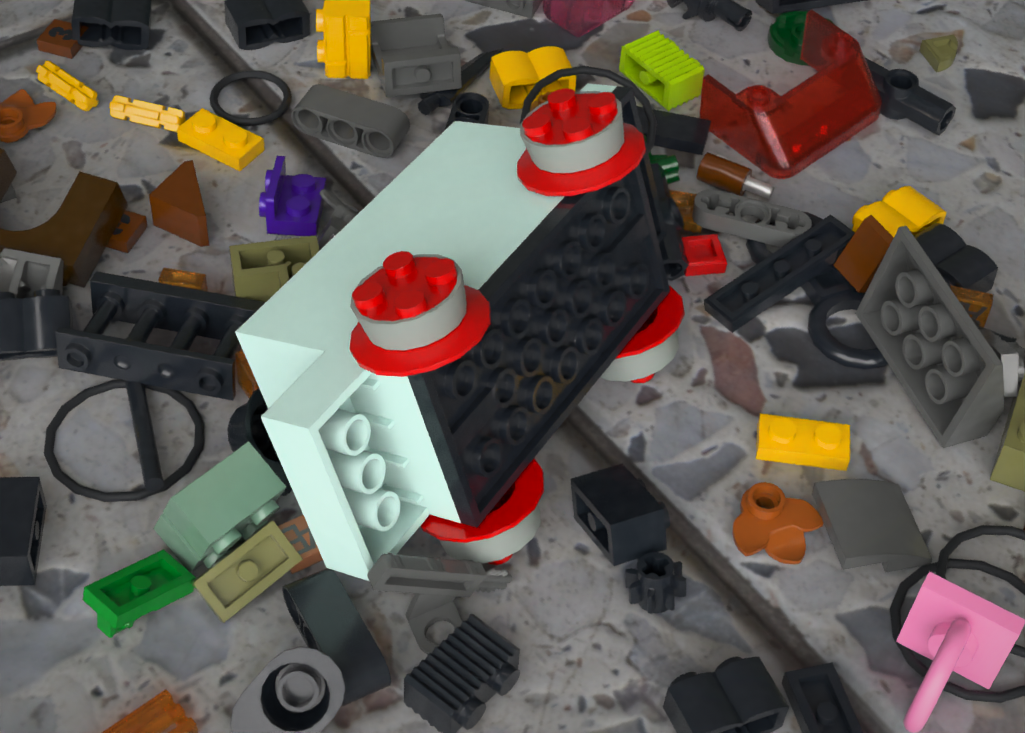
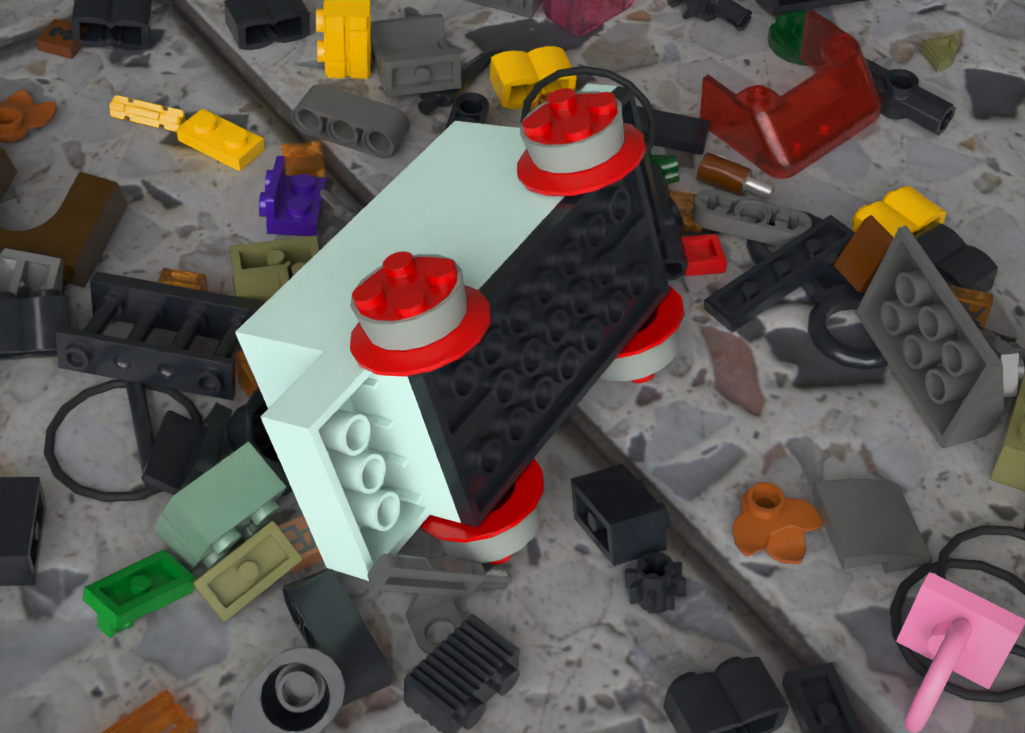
(67, 86): yellow axle -> none
(127, 231): reddish brown tile -> none
(179, 206): reddish brown slope -> none
(185, 449): none -> black panel
(246, 75): black tyre -> none
(304, 159): none -> clear orange tile
(662, 70): lime brick -> none
(803, 442): yellow plate -> none

